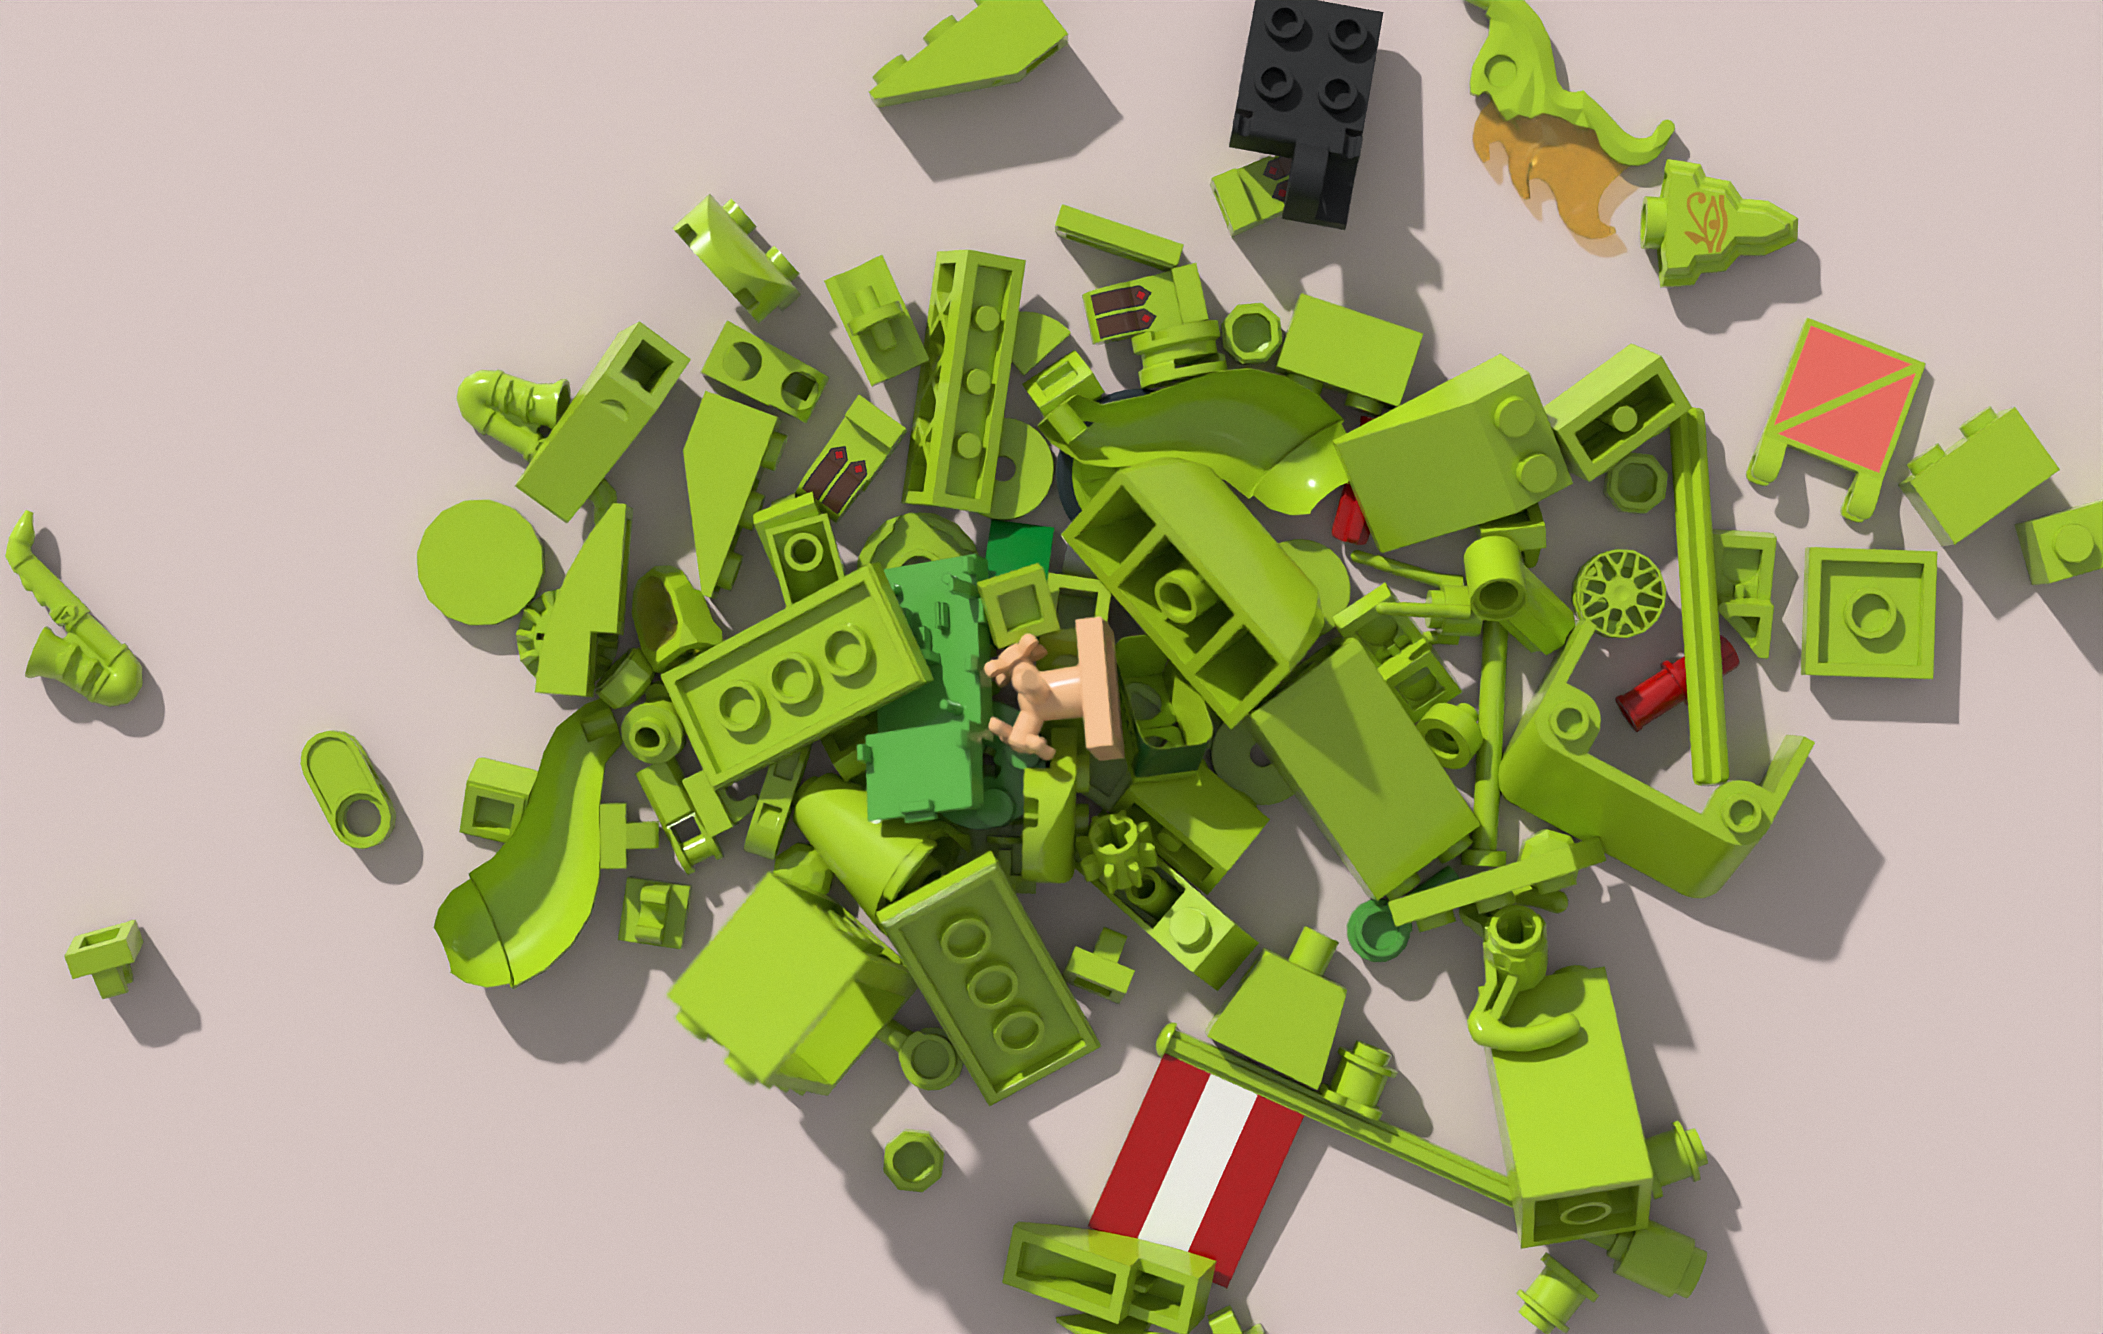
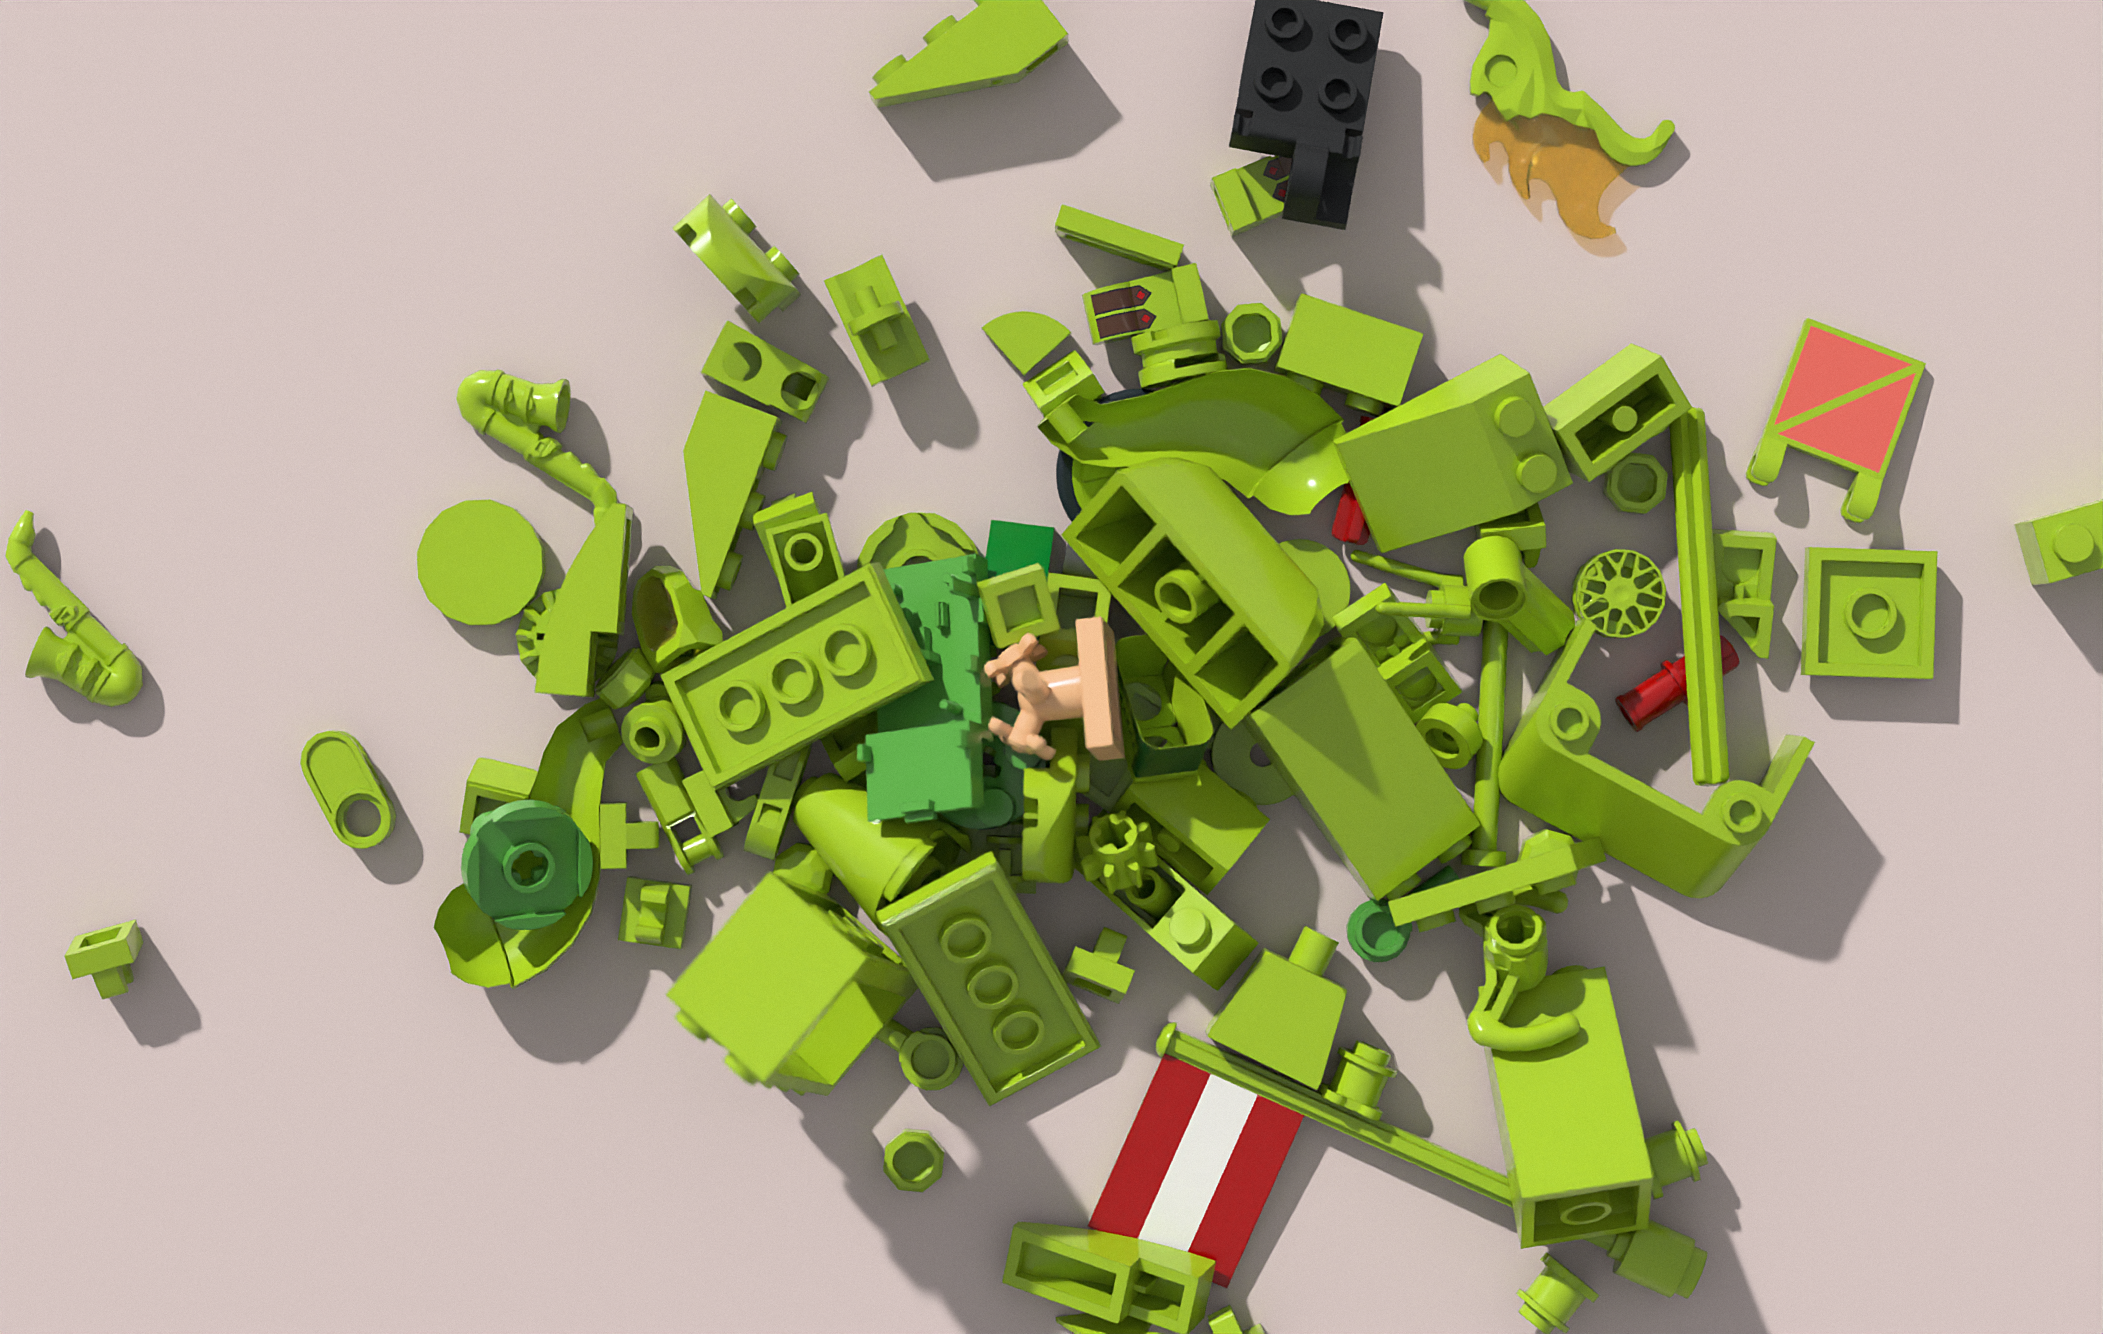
(500, 838): none -> bright green plate
(602, 420): lime slope -> none
(852, 458): lime leg -> none
(964, 382): lime fence -> none
(1032, 473): lime piece -> none
(1706, 224): lime rock -> none
(1977, 475): lime brick -> none

